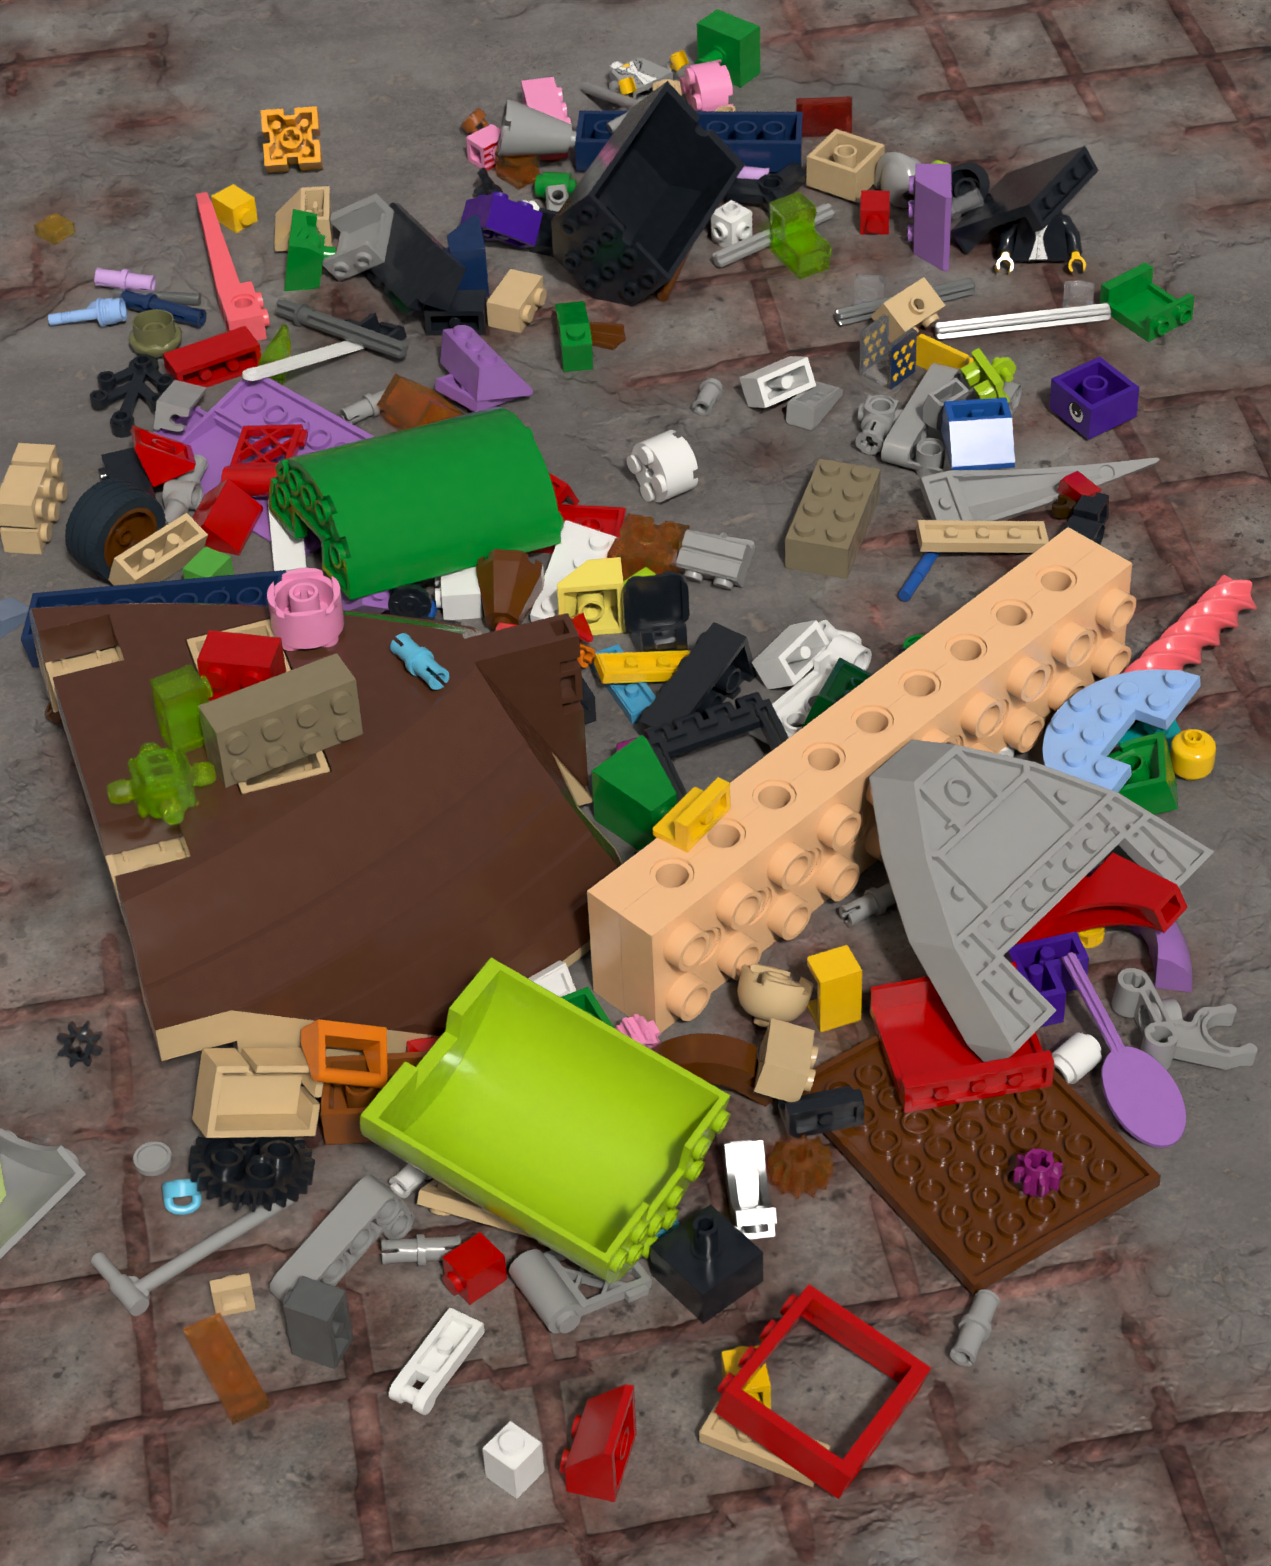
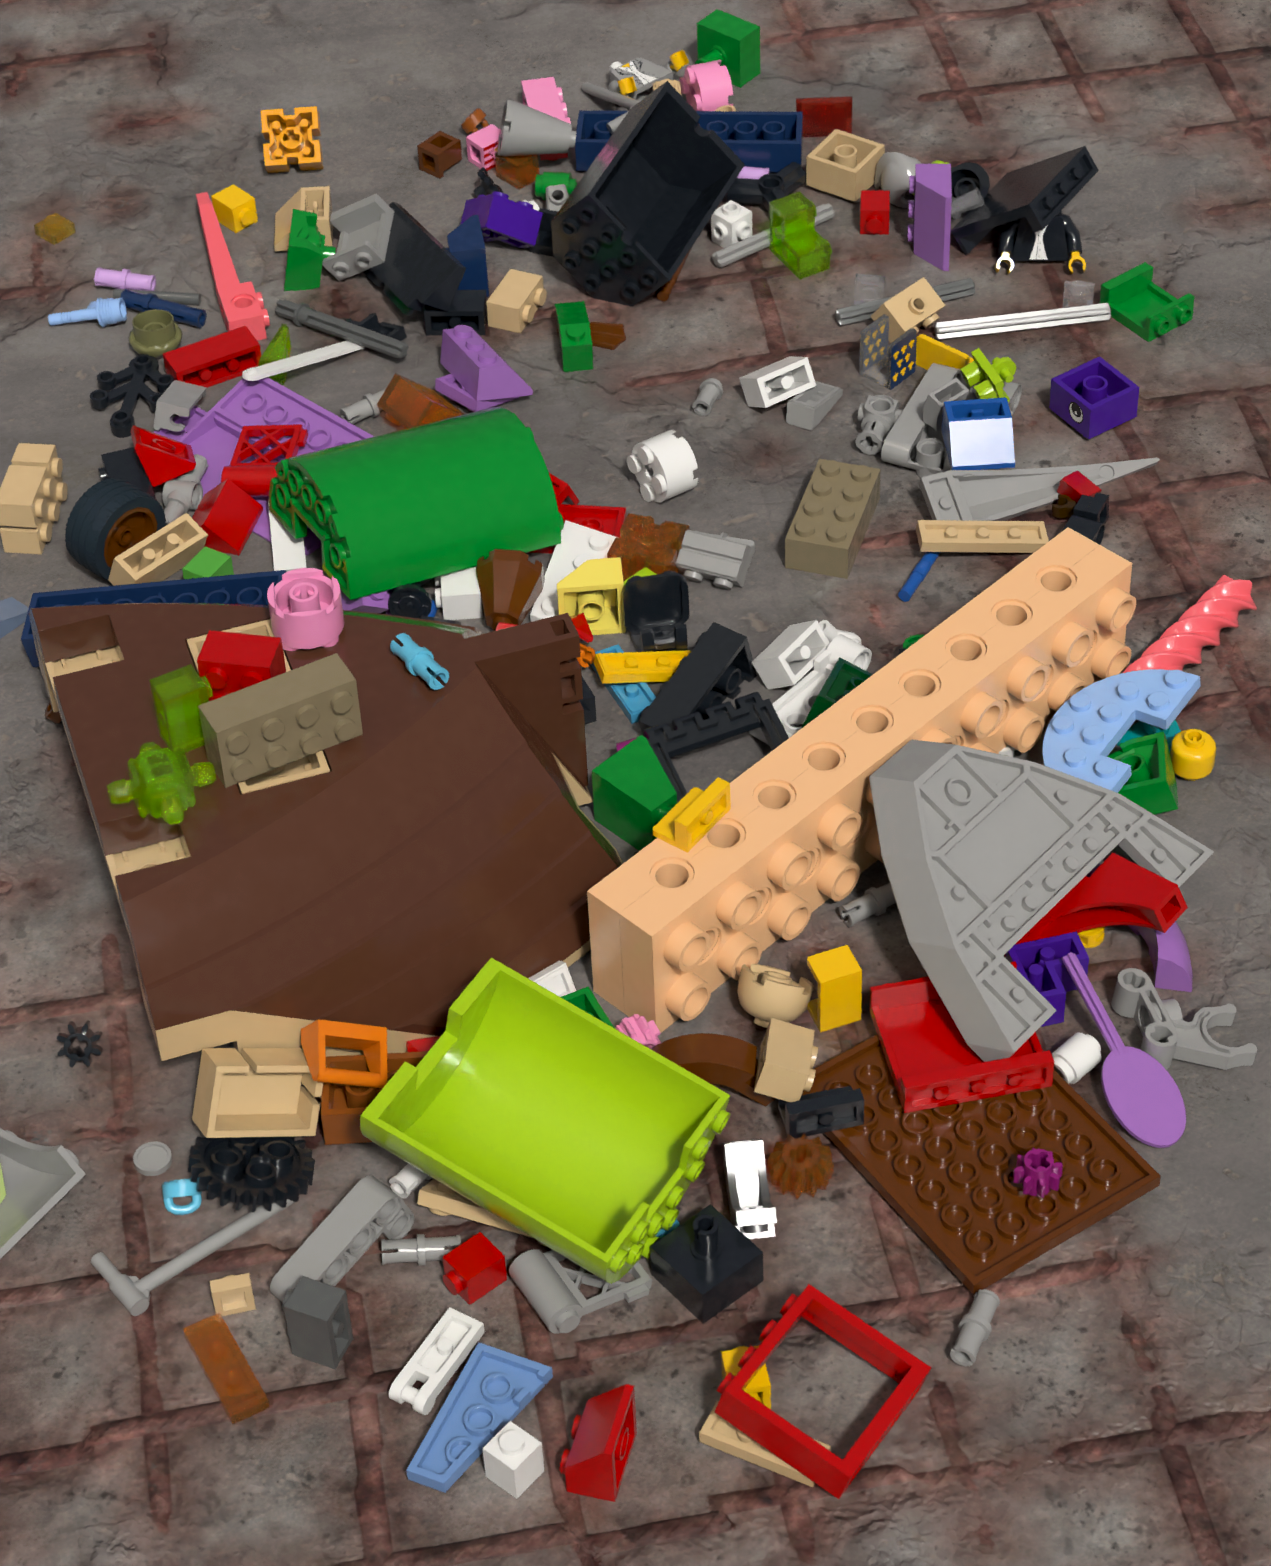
(439, 154): none -> reddish brown brick
(482, 1401): none -> medium blue wing

